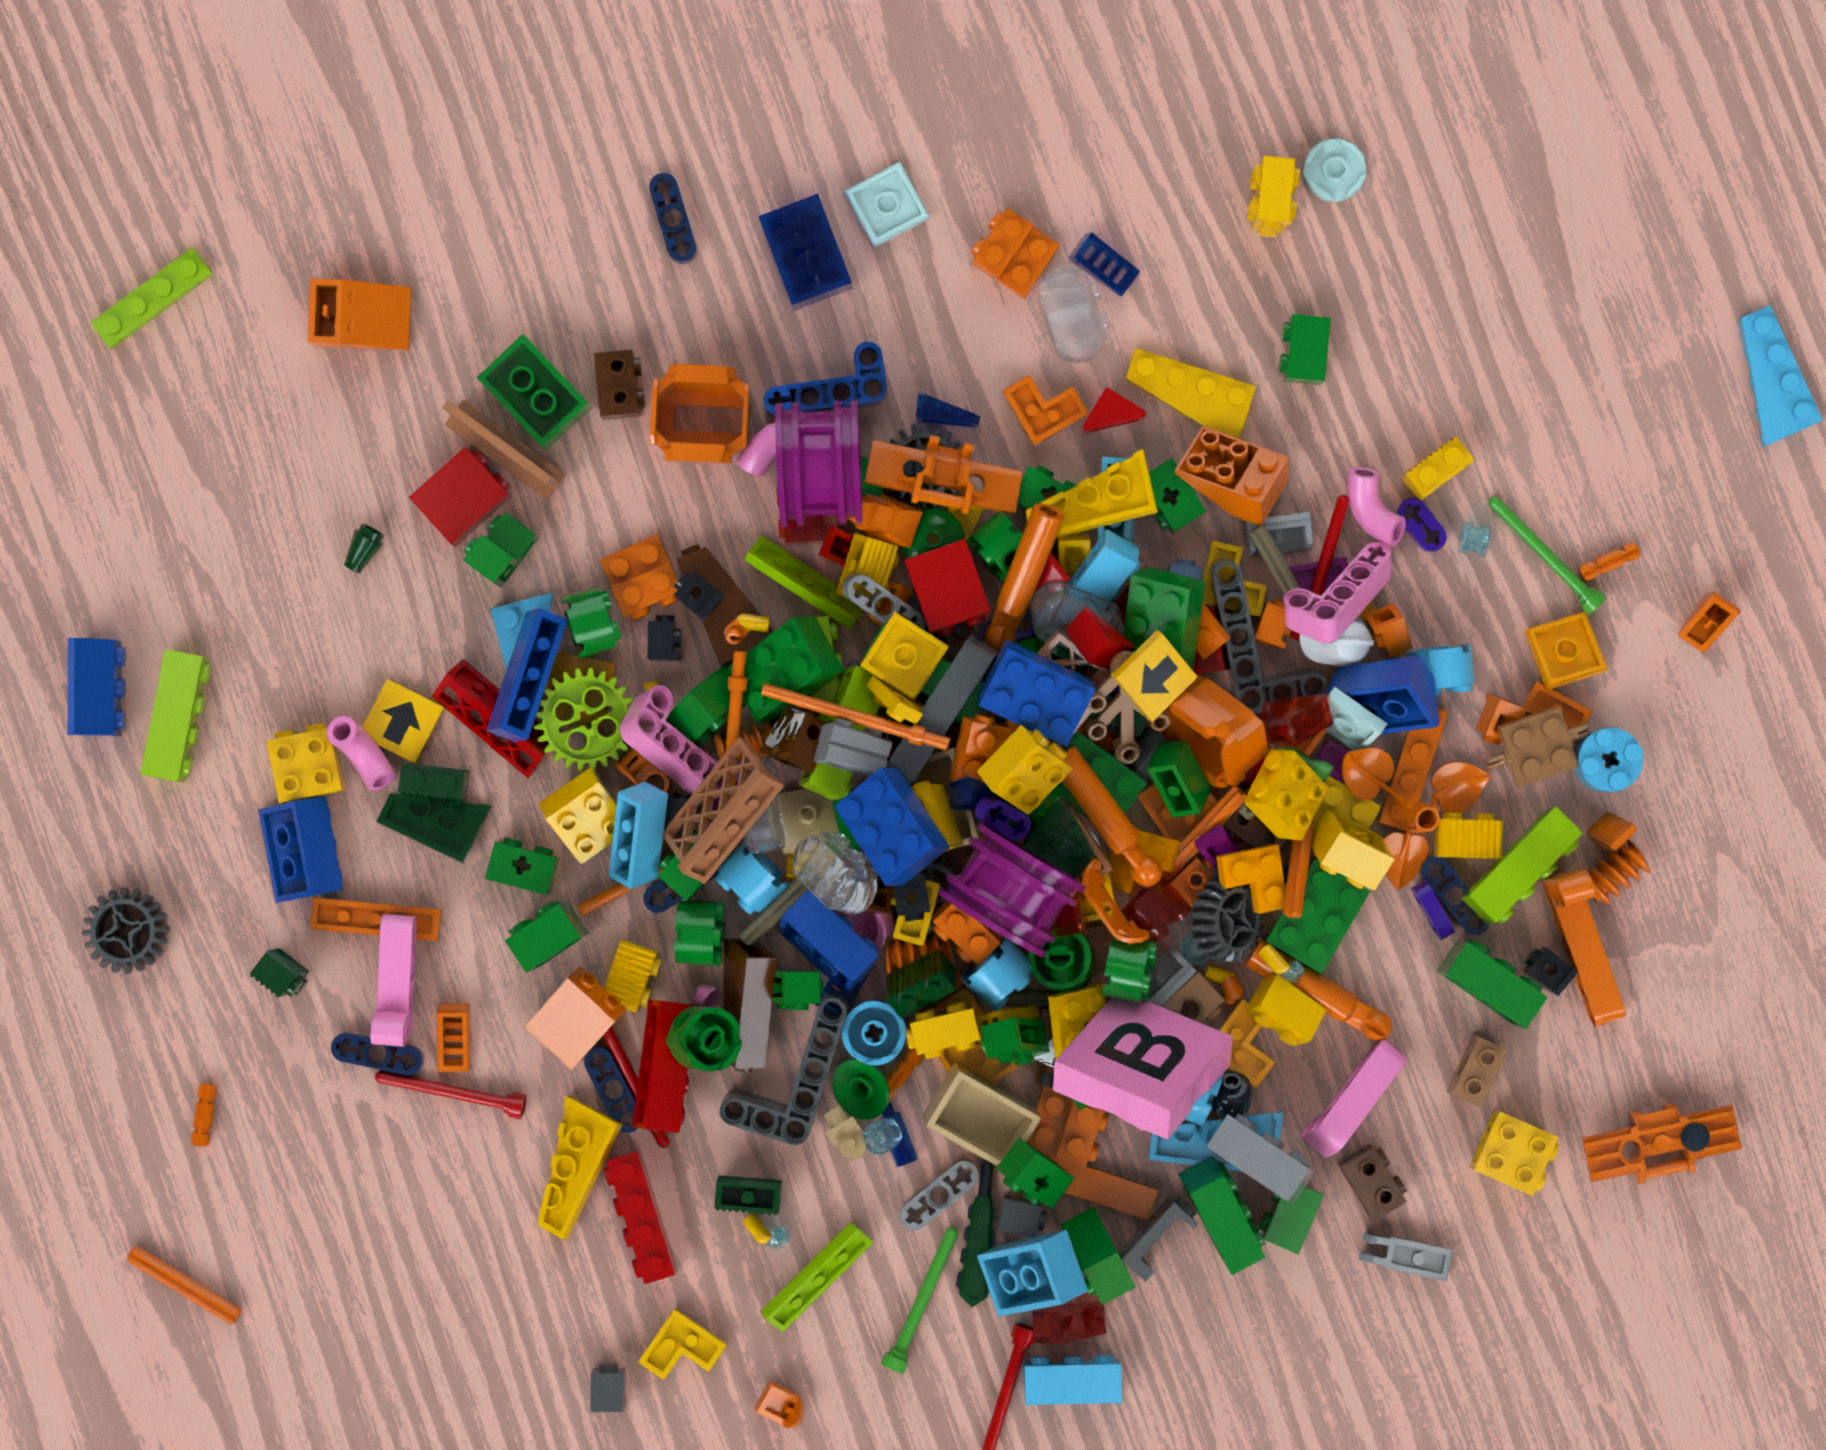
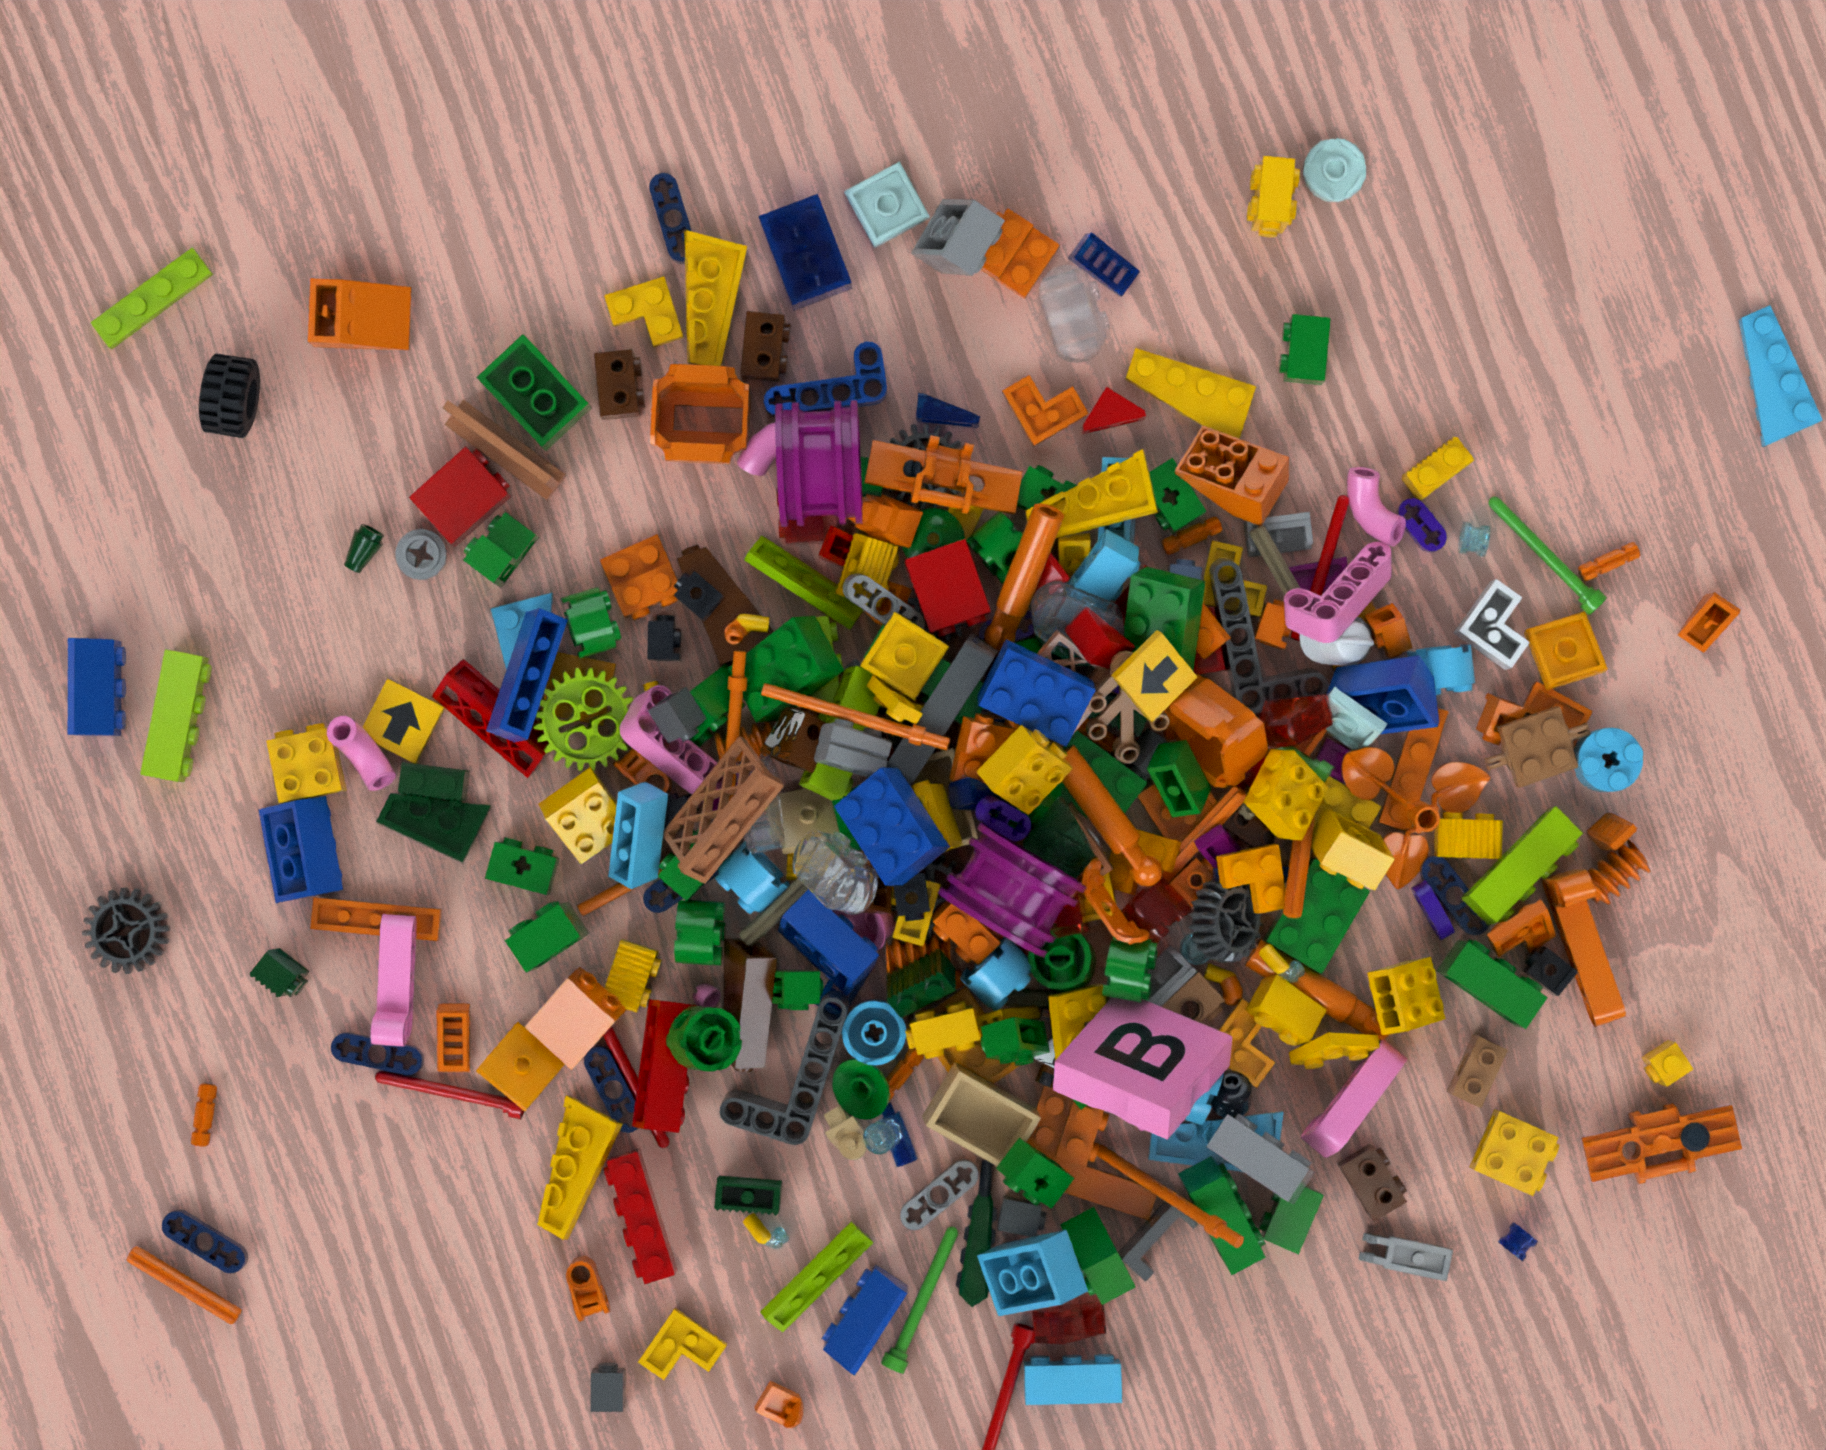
(191, 1245): none -> dark blue beam
(229, 395): none -> black tyre
(415, 540): none -> light grey gear
(520, 1066): none -> light orange plate
(589, 1294): none -> orange piece
(647, 301): none -> yellow plate
(677, 715): none -> dark grey brick
(711, 286): none -> yellow wing
(764, 346): none -> reddish brown brick
(864, 1318): none -> blue slope
(958, 237): none -> light grey brick
(1192, 535): none -> orange axle
(1212, 1223): none -> orange bar
(1332, 1047): none -> yellow plate
(1406, 996): none -> yellow brick
(1485, 626): none -> white brick
(1517, 1241): none -> clear blue wheel
(1529, 926): none -> orange plate
(1666, 1063): none -> yellow brick

